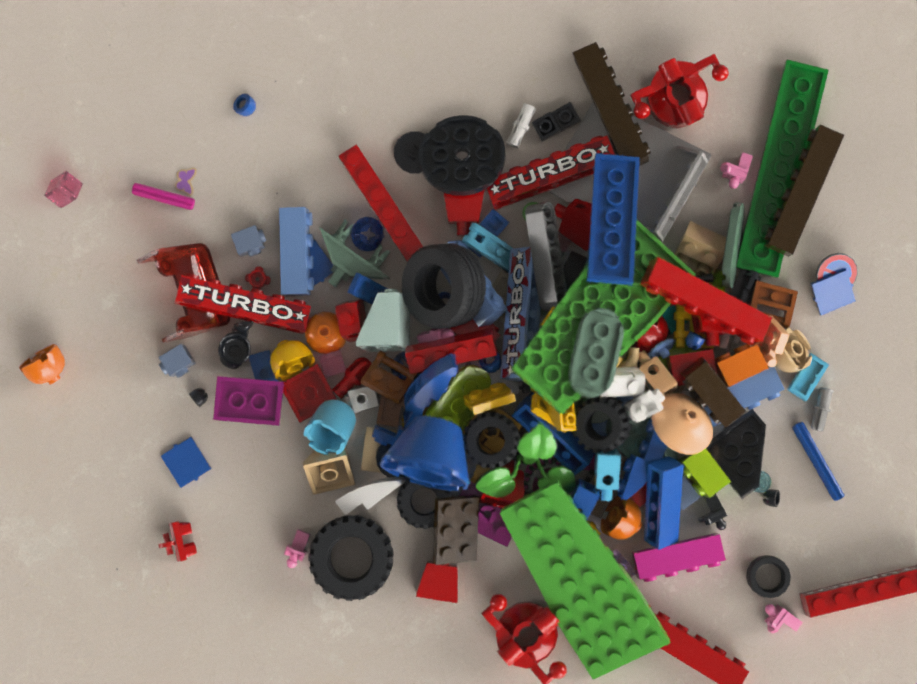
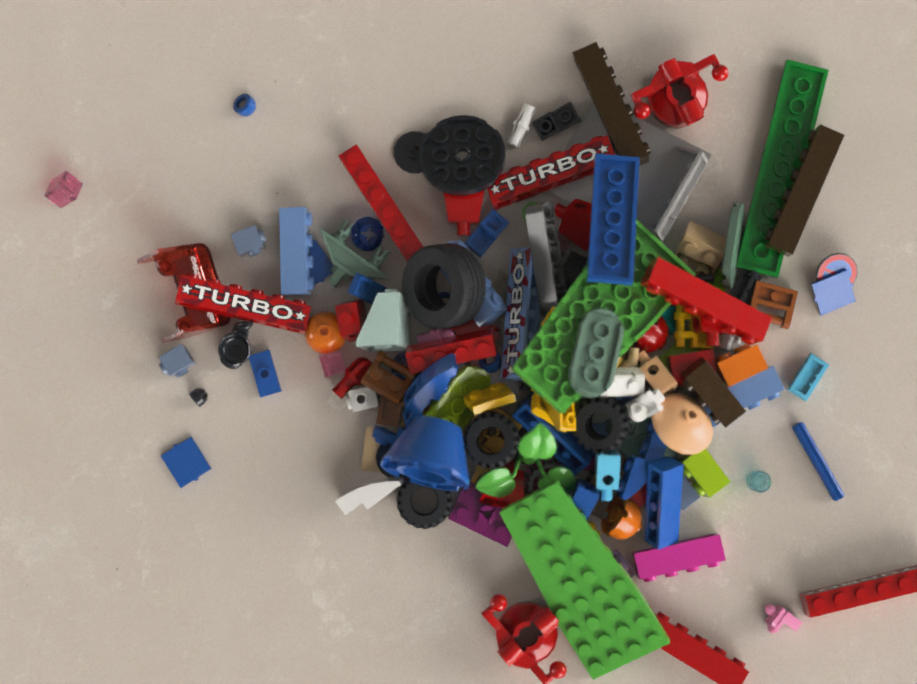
(44, 366): orange cylinder -> none
(163, 196): dark pink axle -> none
(181, 550): red hips -> none
(184, 183): medium lavender sticker -> none
(248, 401): magenta plate -> none
(258, 272): red plate -> none
(290, 359): yellow cylinder -> none
(297, 549): bright pink piece -> none
(307, 392): red plate -> none
(321, 563): black tyre -> none
(328, 471): tan slope -> none
(330, 427): medium azure cylinder -> none
(439, 582): red torso -> none
(455, 529): dark brown plate -> none
(489, 246): medium azure plate -> none
(662, 349): medium blue piece -> none
(694, 340): blue hinge -> none
(716, 515): black piece -> none
(738, 173): bright pink piece -> none
(740, 452): black plate -> none
(772, 497): black hinge -> none
(773, 342): light nougat plate -> none
(785, 576): black tyre -> none
(795, 354): tan cylinder -> none
(821, 409): light grey axle -> none

